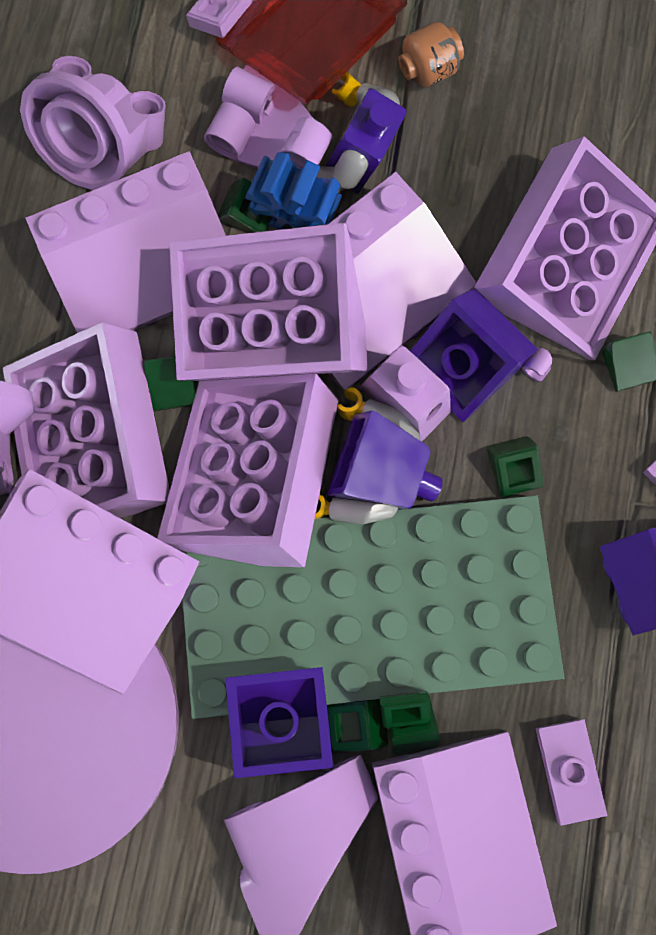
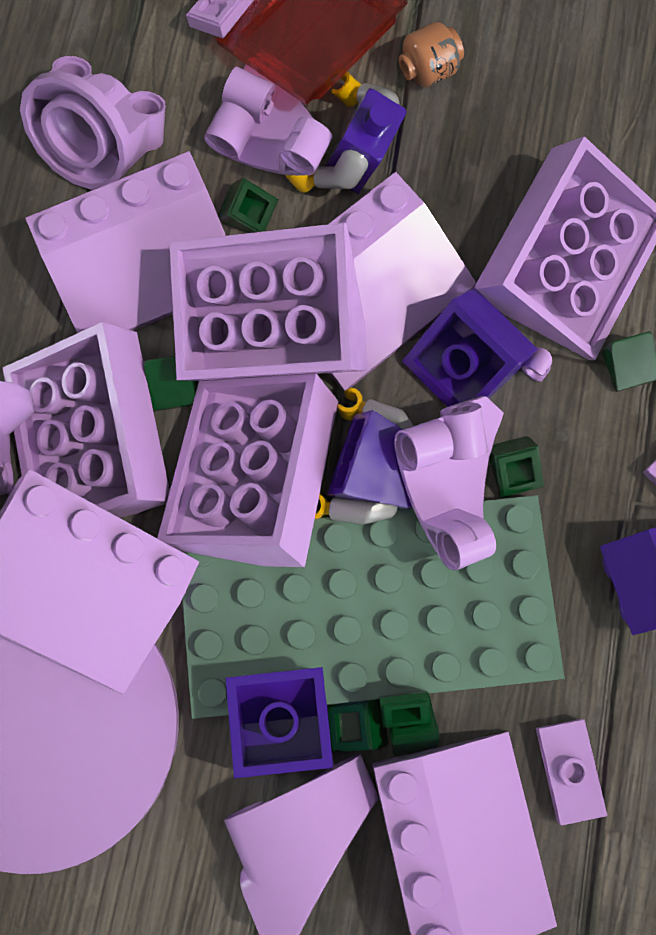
(292, 193): blue gear -> none
(411, 389): lavender torso -> none
(446, 476): none -> lavender panel

